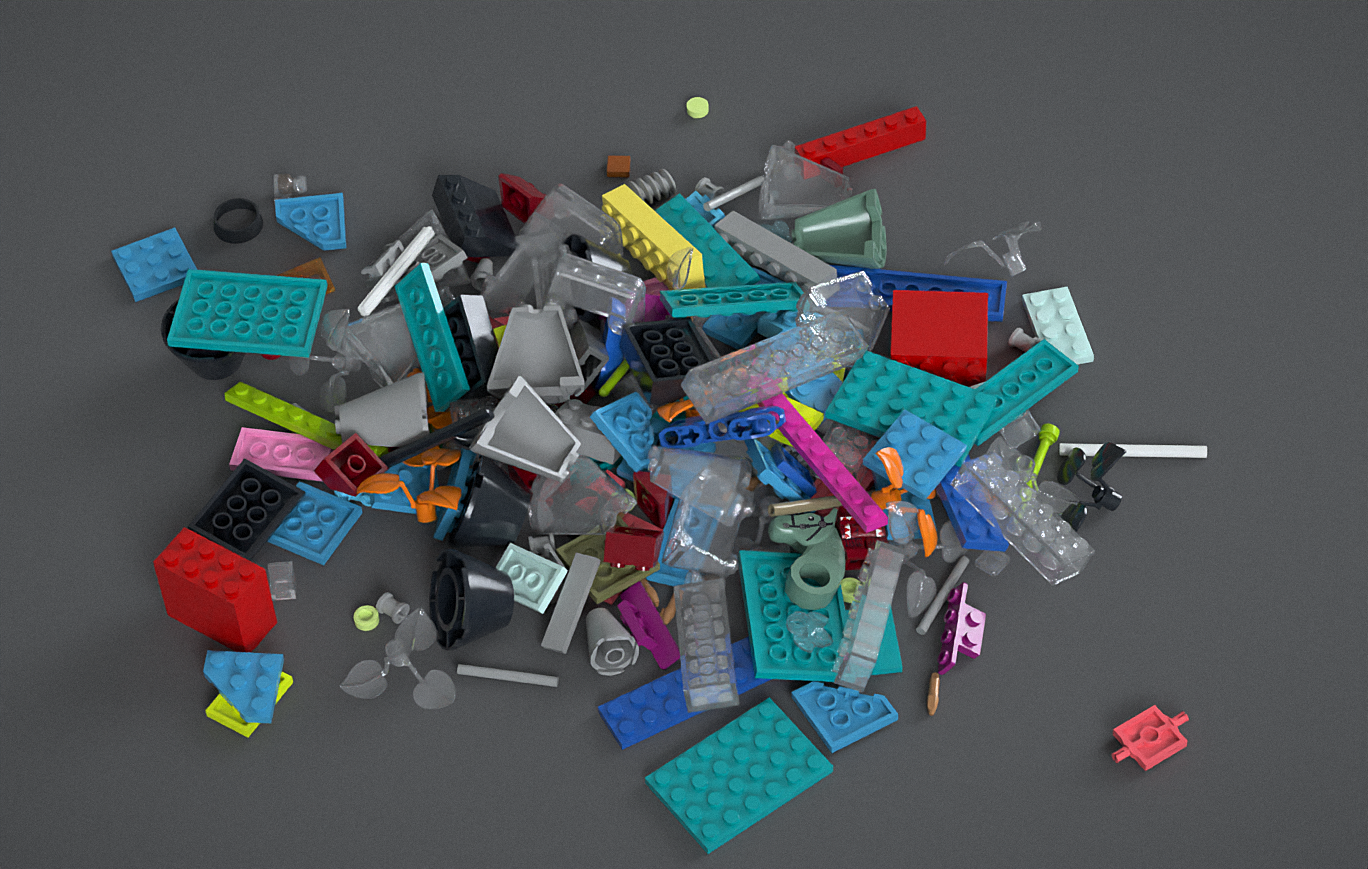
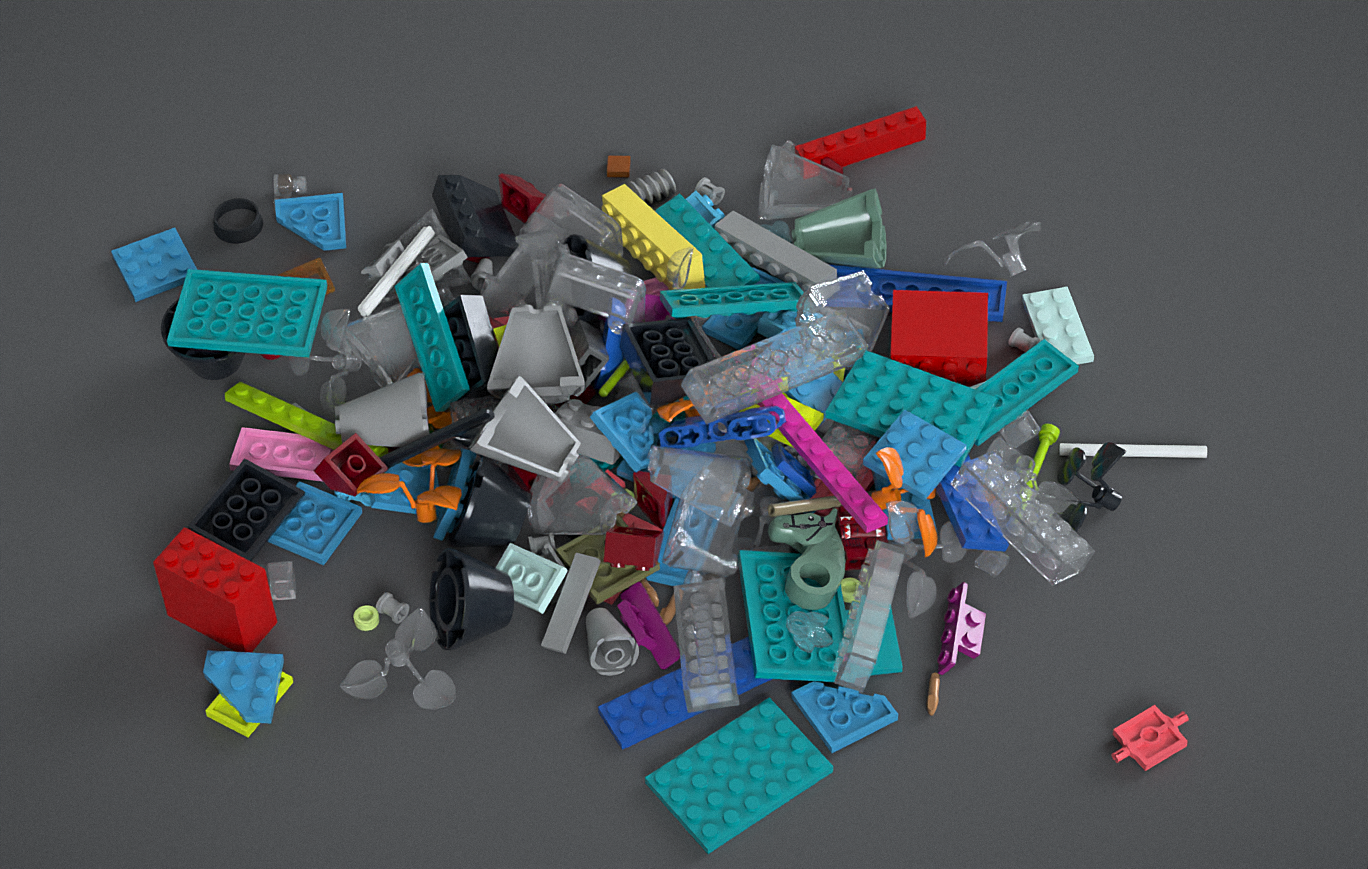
(508, 675): light grey bar -> none
(697, 107): yellowish green tile -> none
(733, 193): light grey bar -> none
(942, 595): light grey bar -> none

